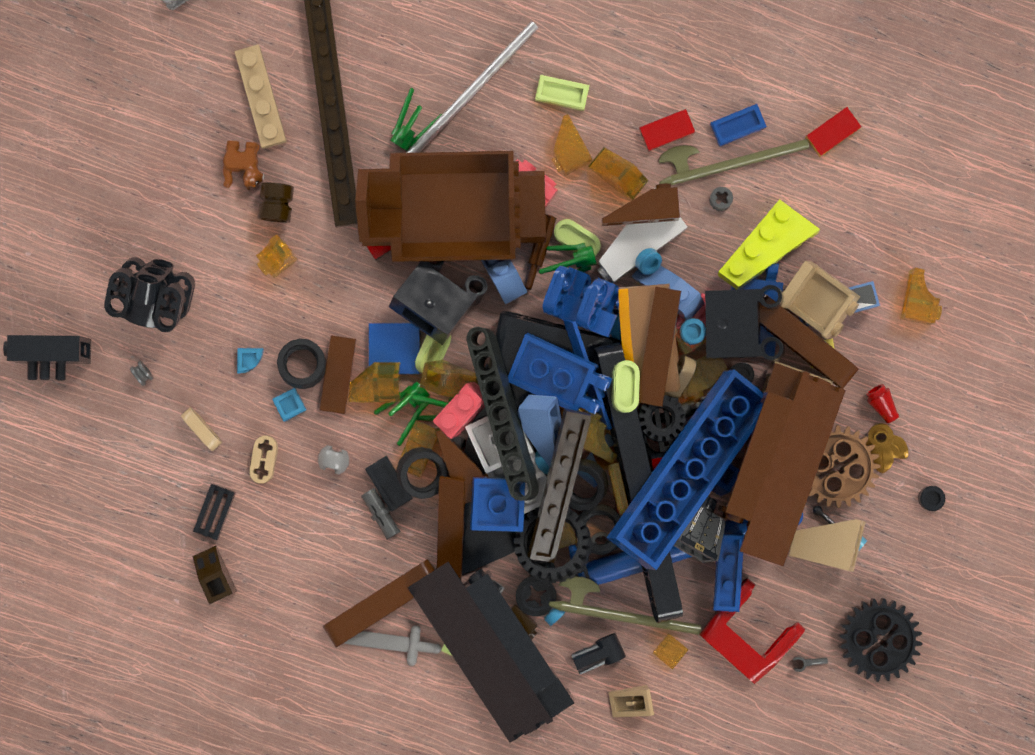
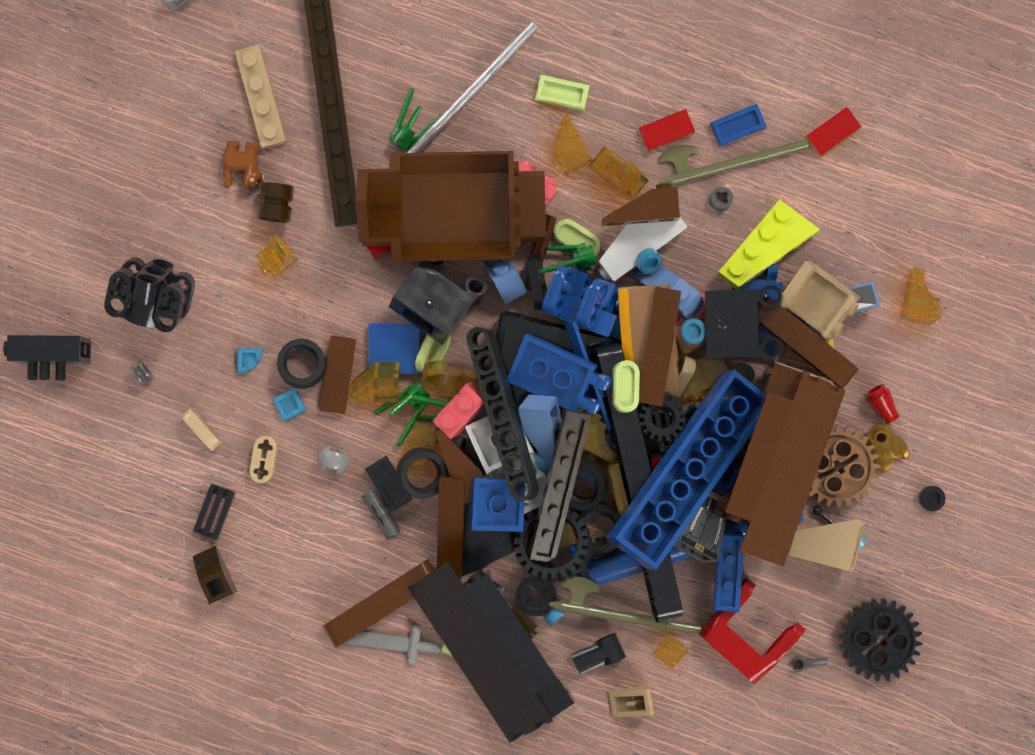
(537, 280): none -> black tile

